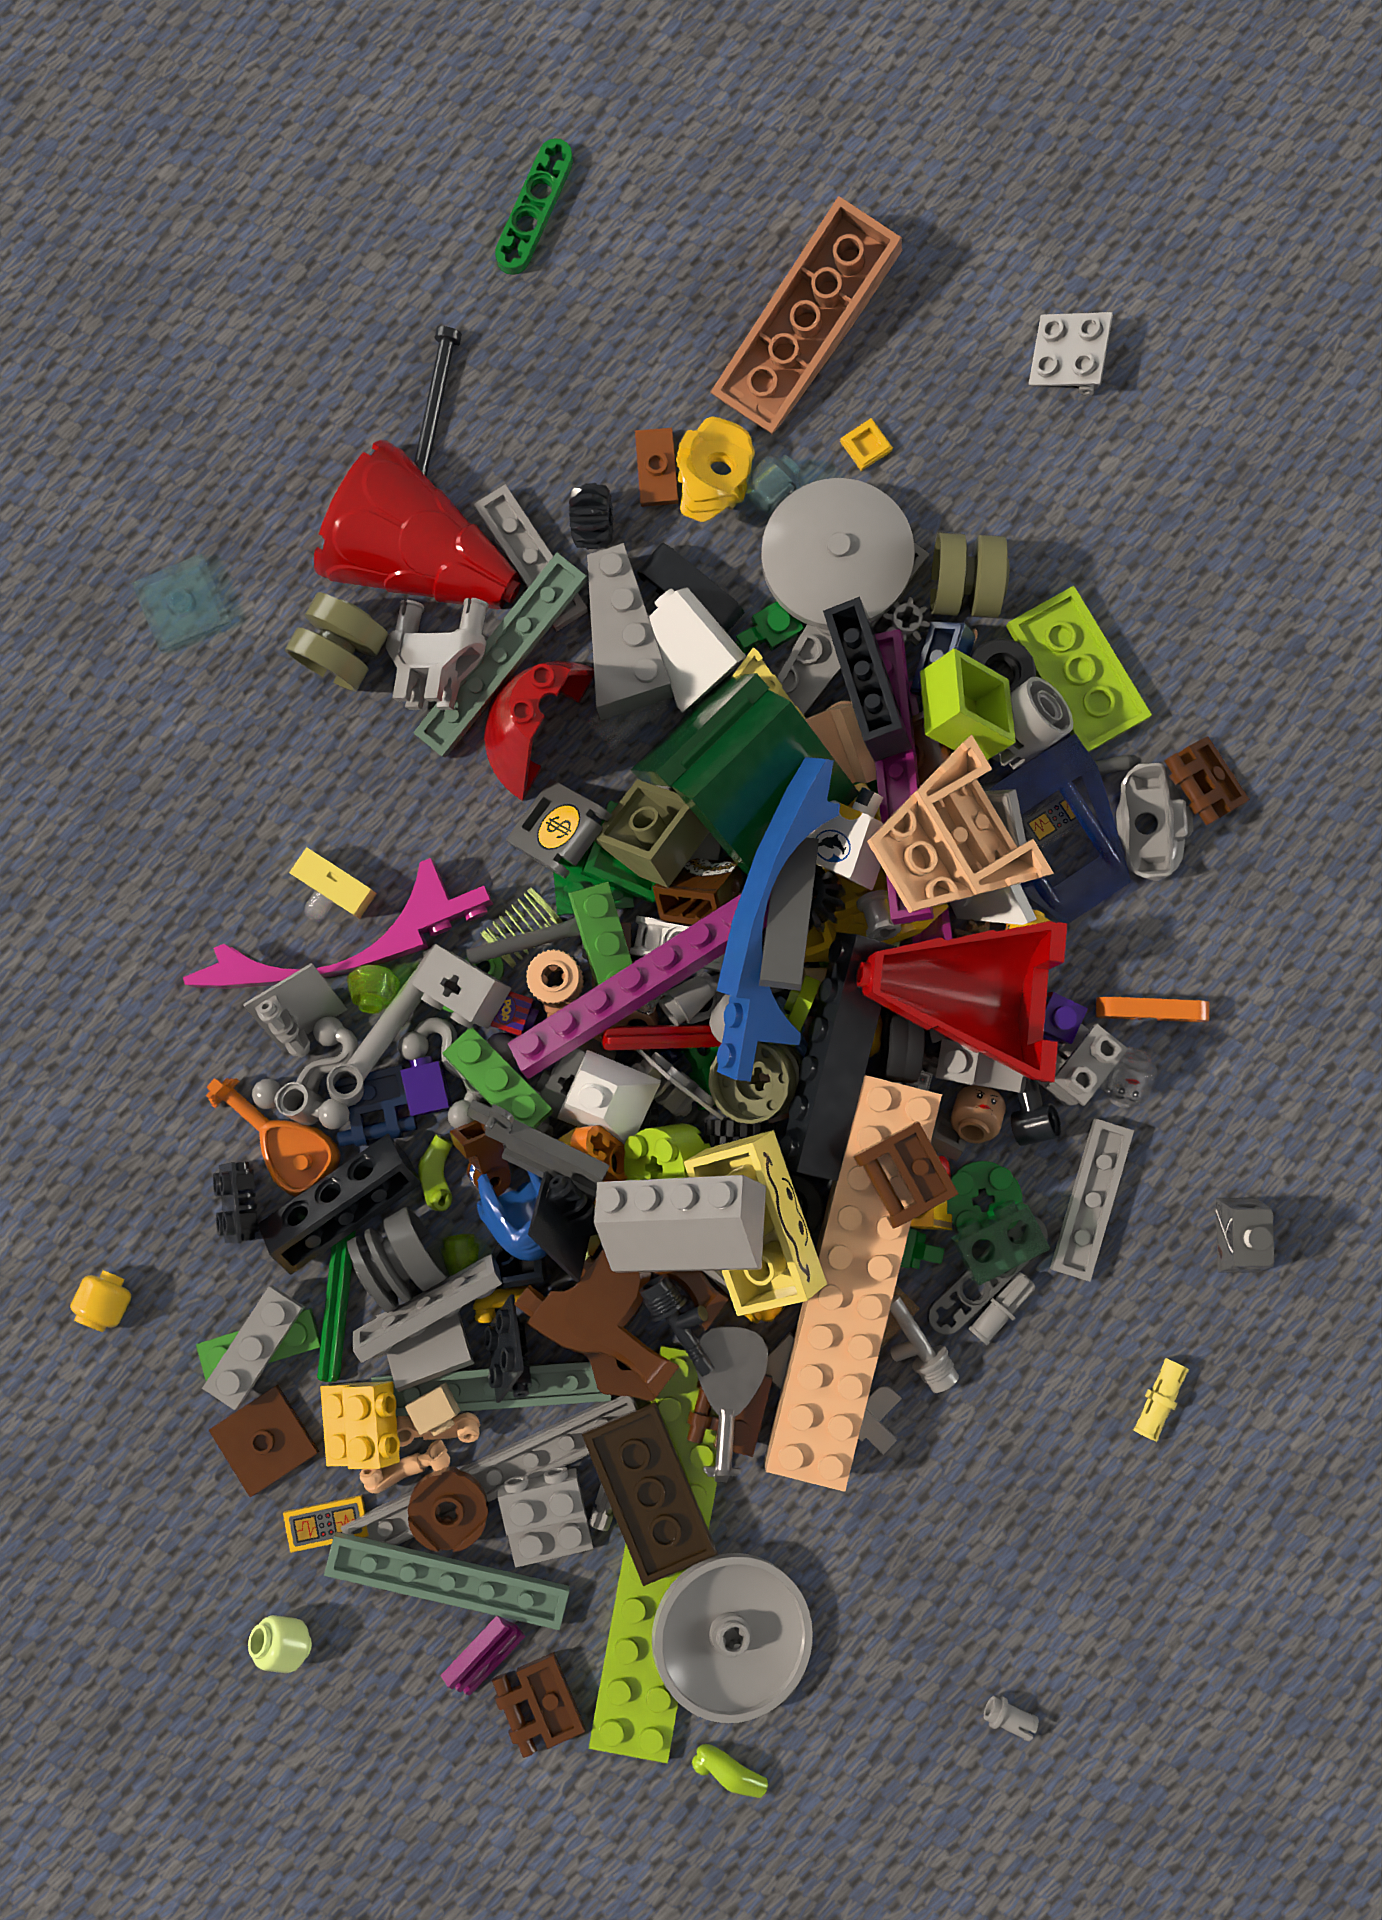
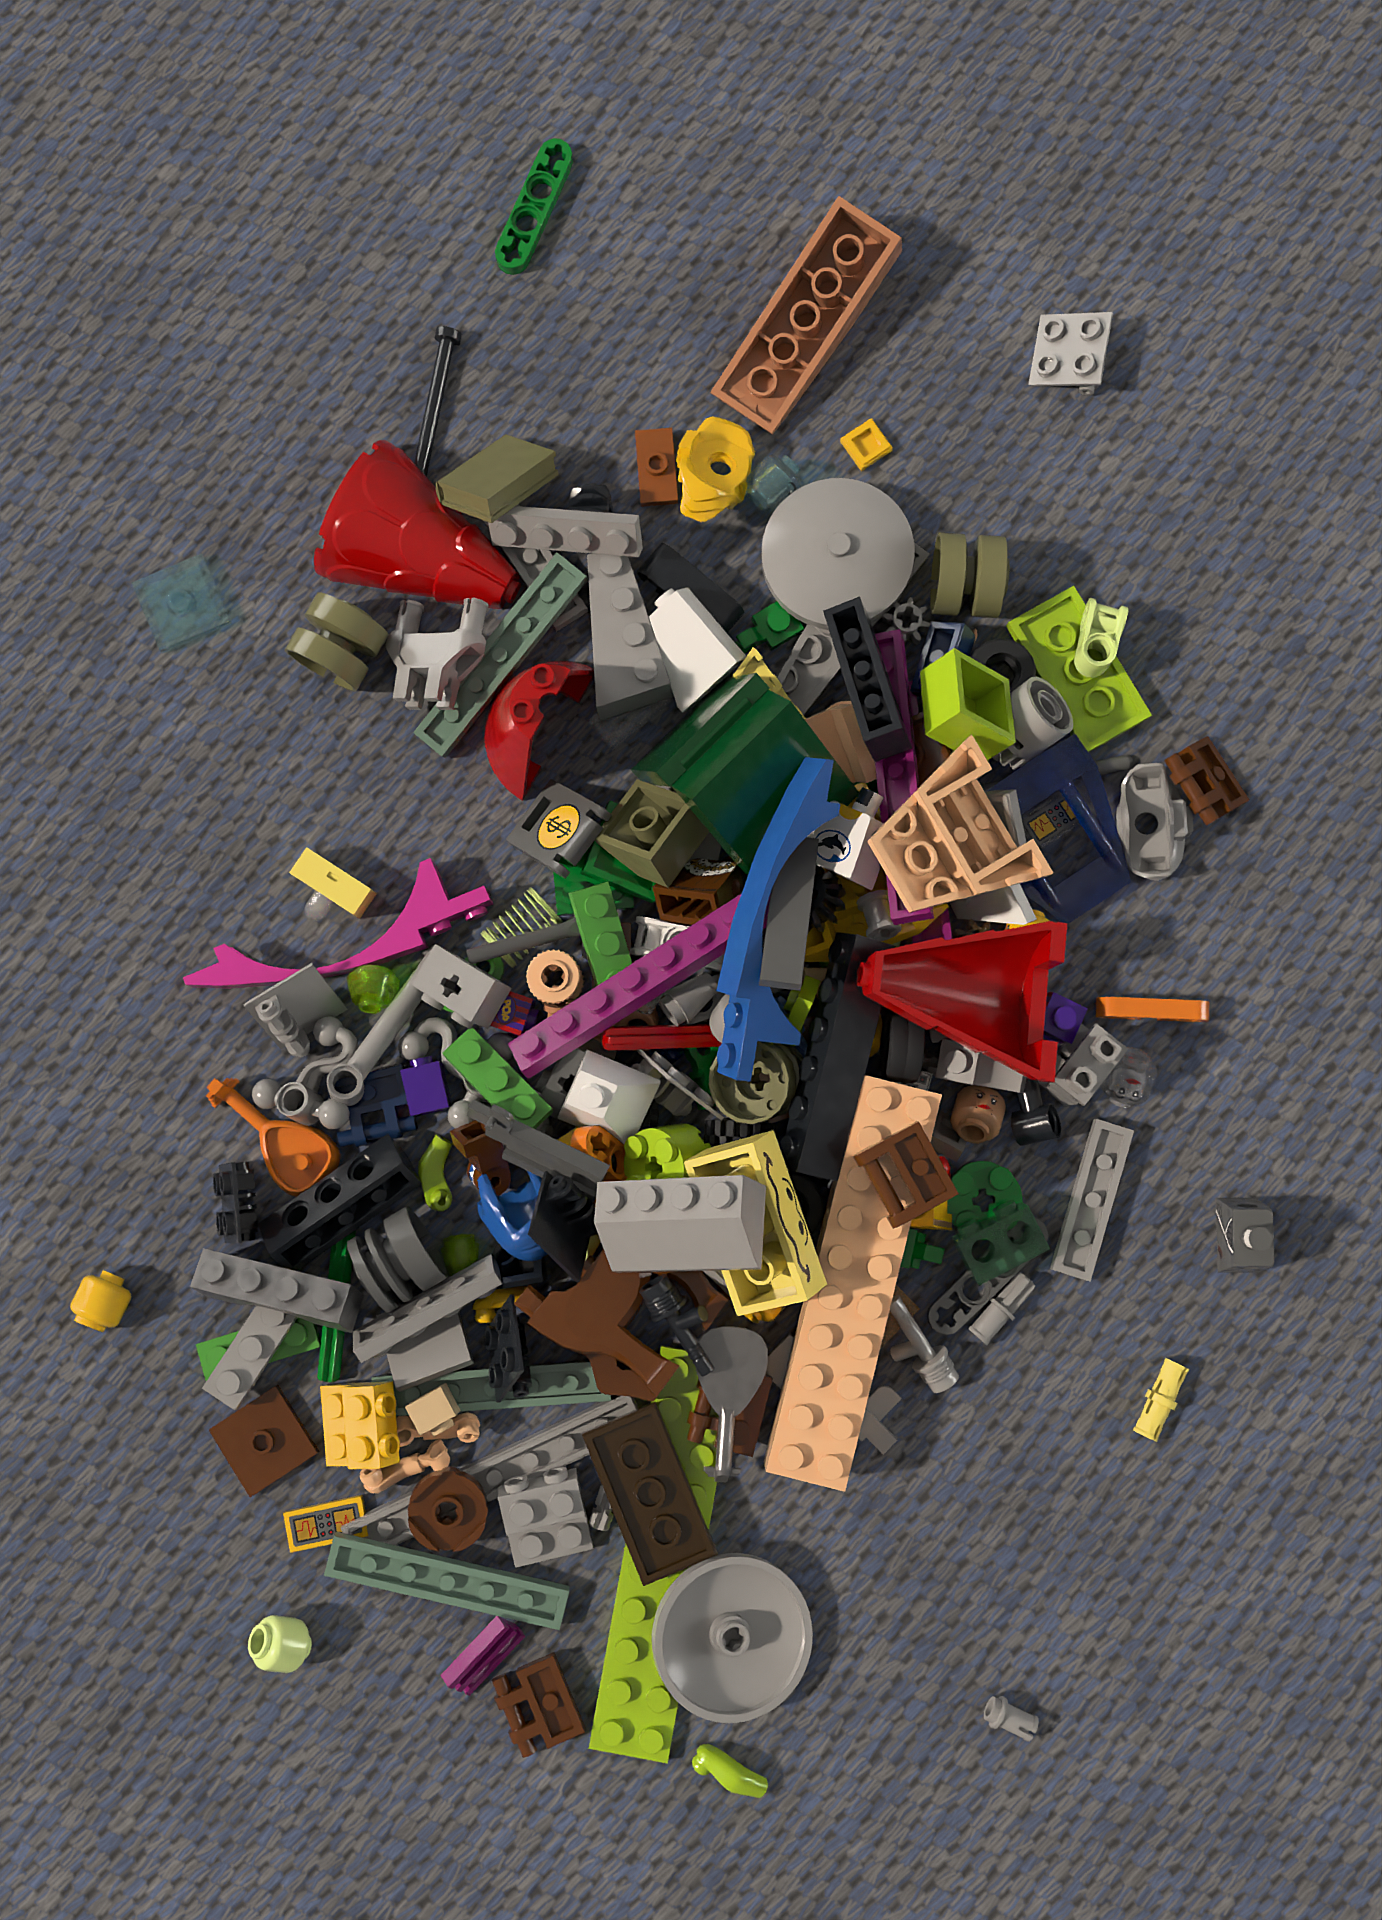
(277, 1288): none -> flat silver arch
(497, 478): none -> olive piece
(568, 531): none -> light grey plate
(1100, 631): none -> yellowish green piece

